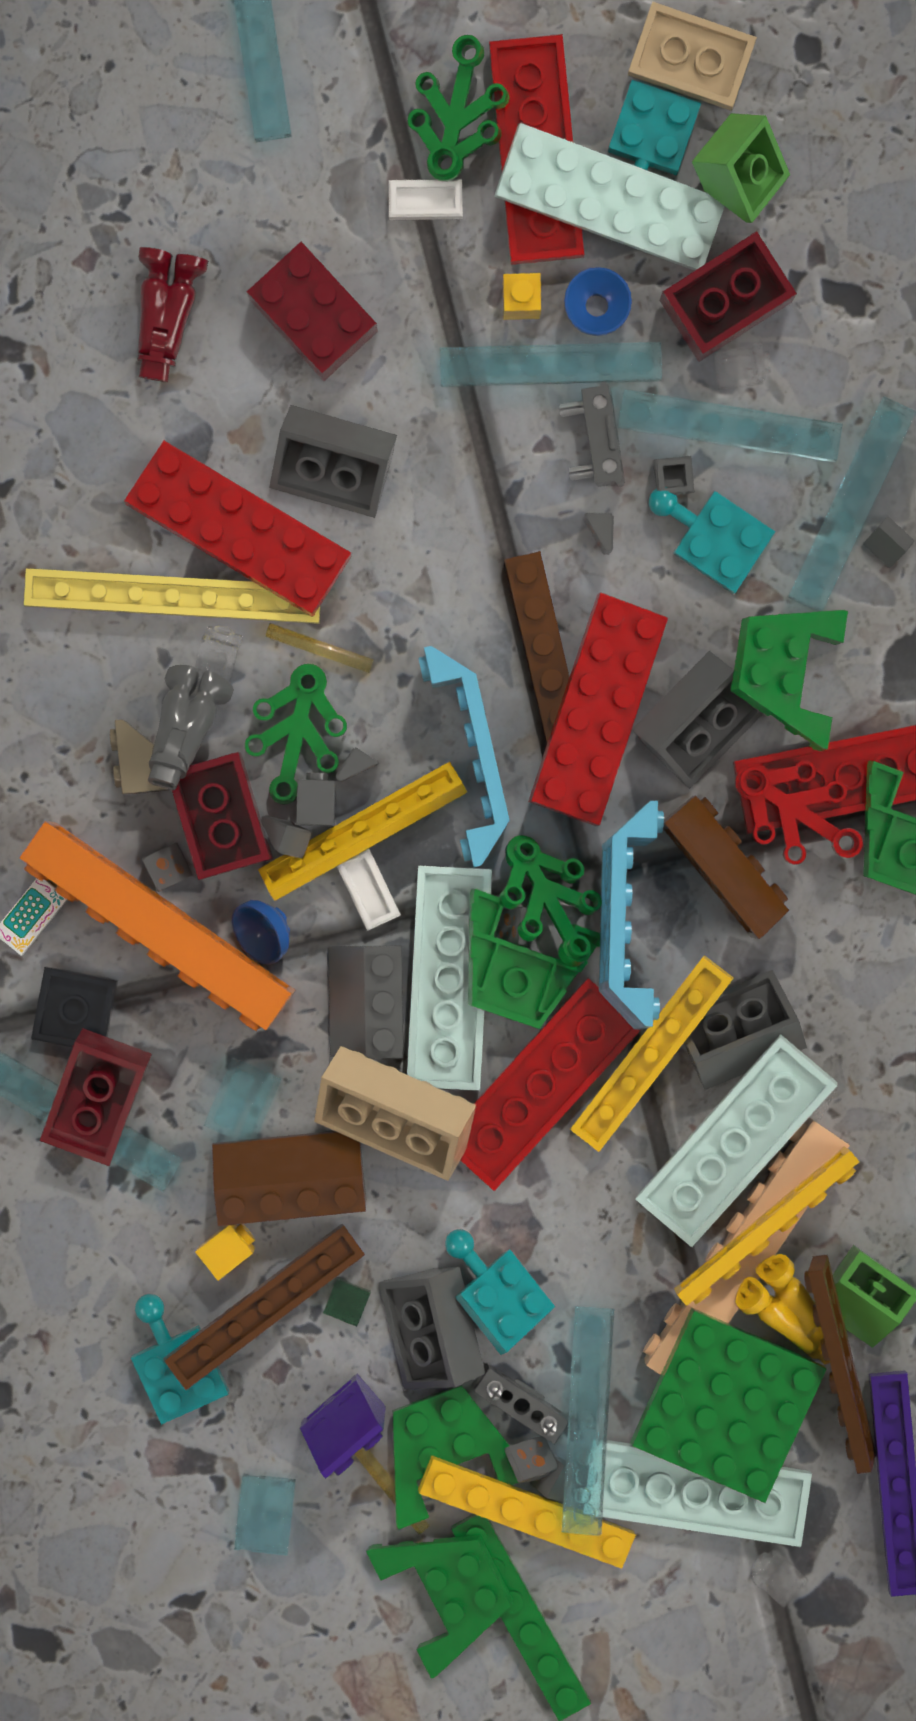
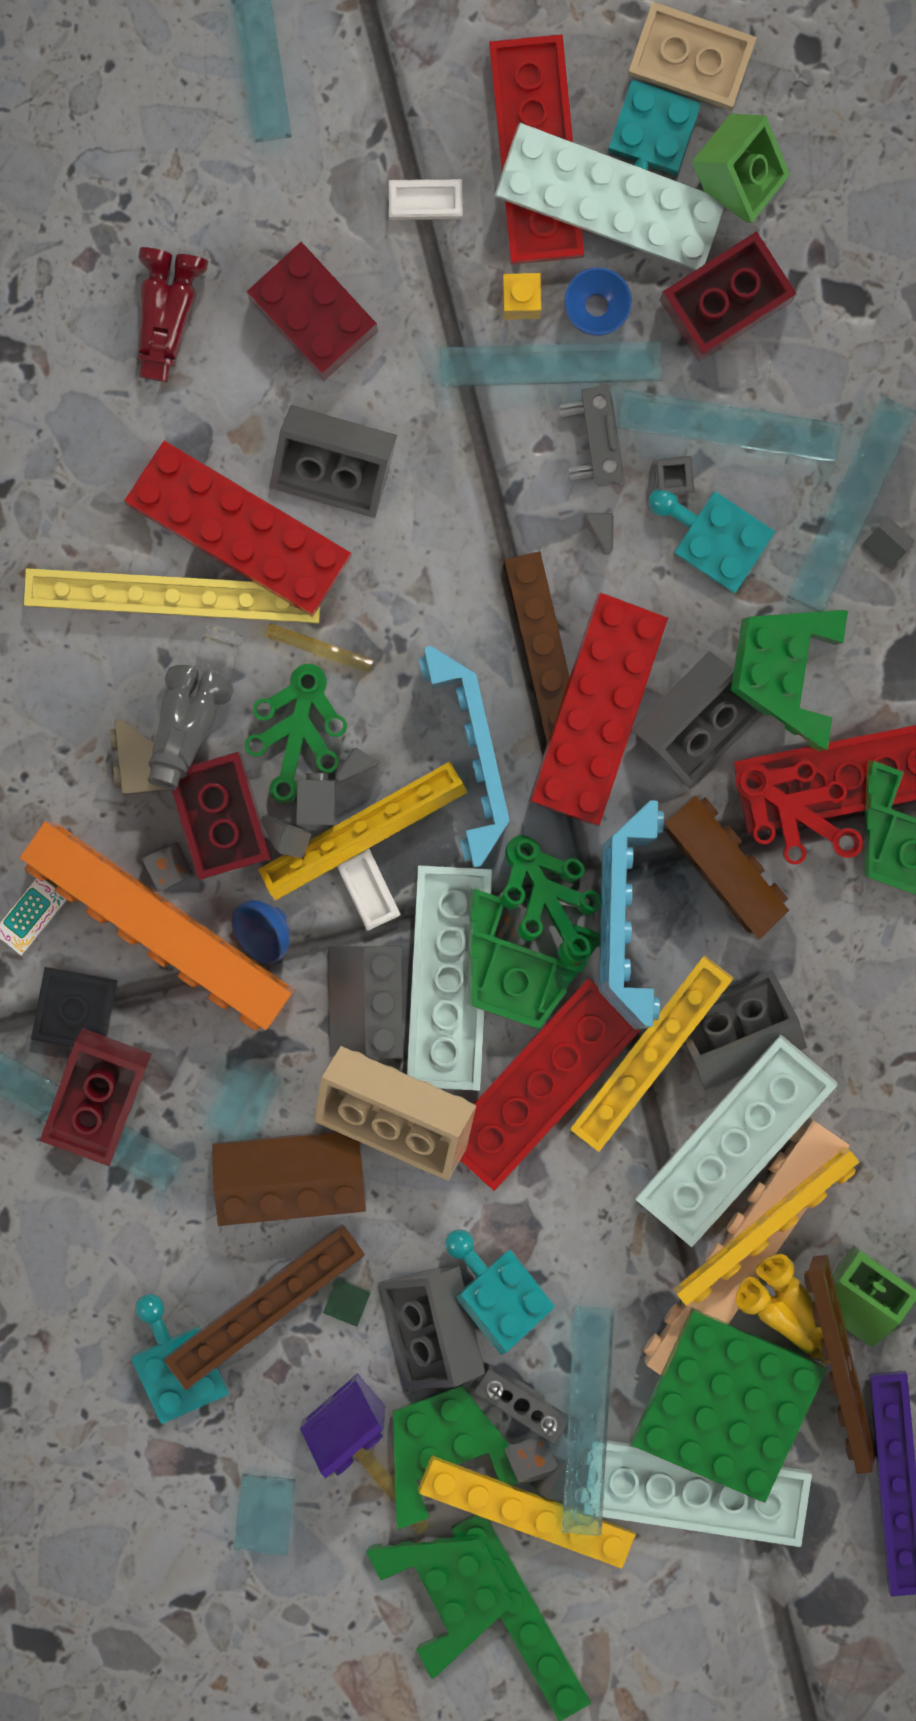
(226, 1249): yellow brick -> none
(457, 115): green plant -> none

